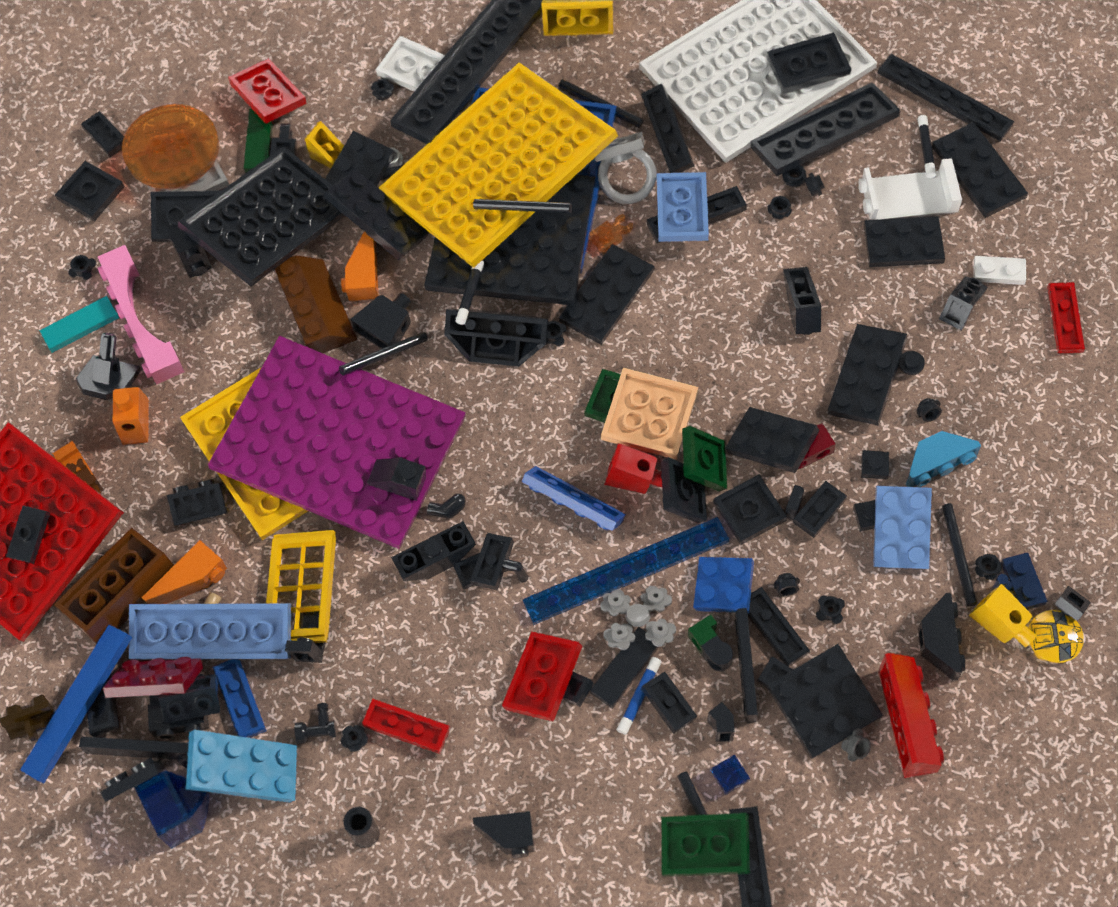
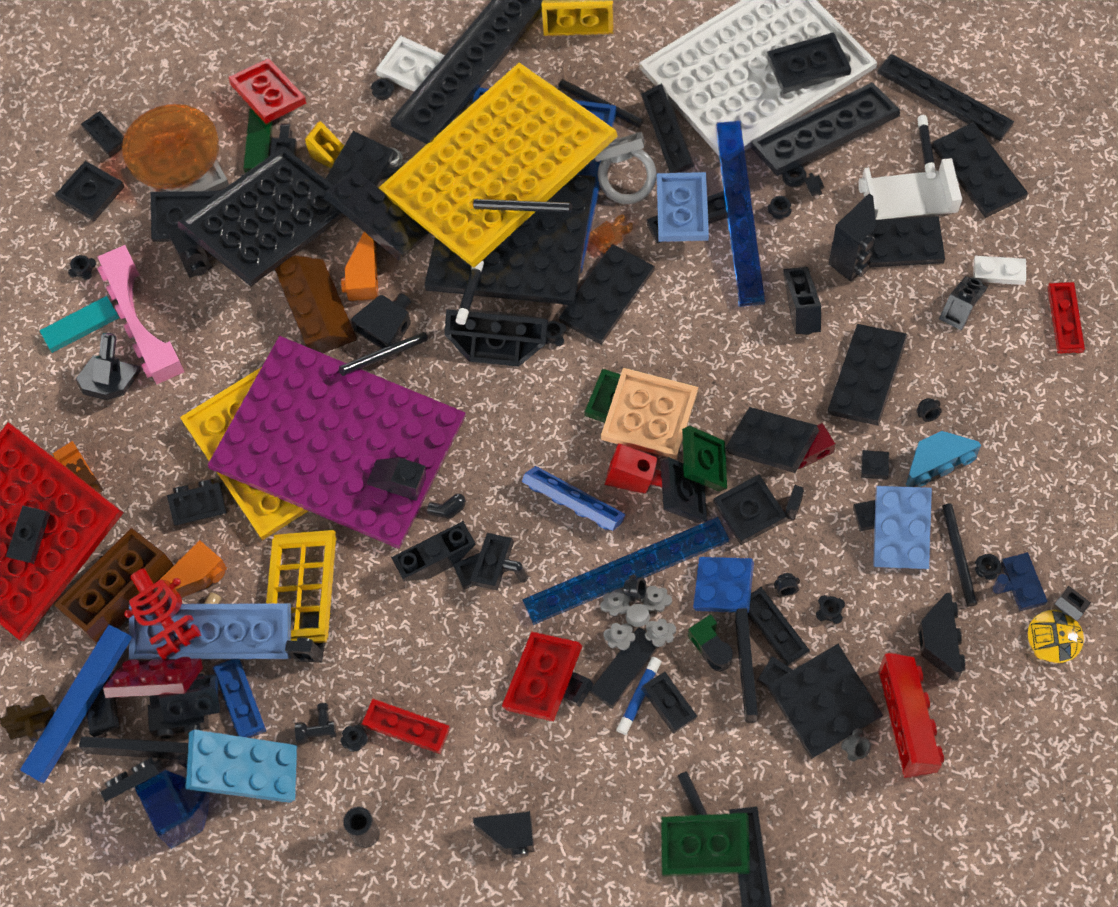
(131, 407): orange torso -> none
(152, 594): none -> red torso
(635, 588): none -> black plate
(722, 721): black piece -> none
(730, 774): clear blue plate -> none
(740, 214): none -> clear blue tile
(819, 509): black plate -> none
(854, 240): none -> black slope
(911, 363): black plate -> none
(1004, 617): yellow torso -> none

